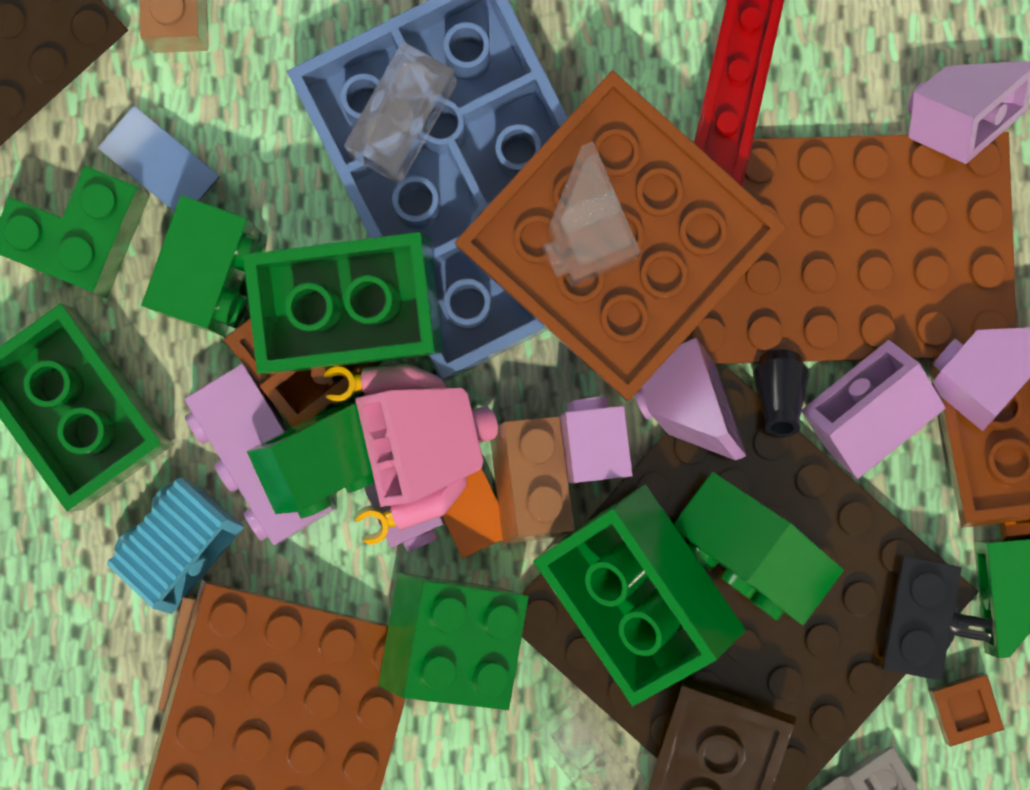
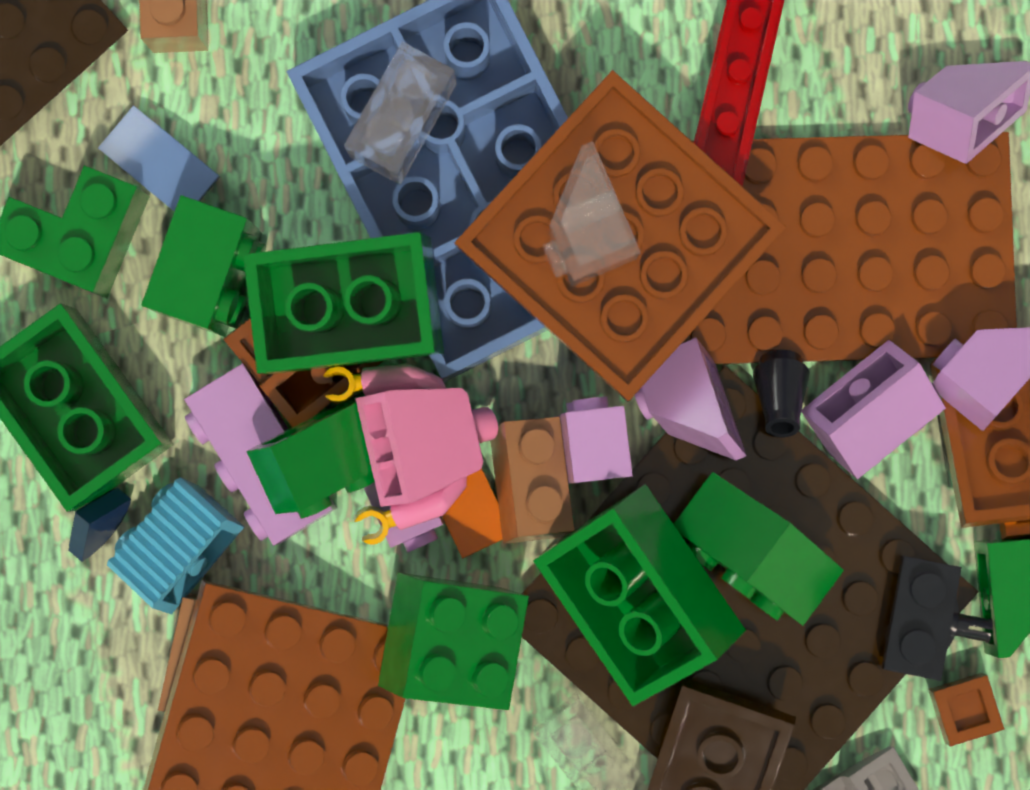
(97, 523): none -> dark blue tile

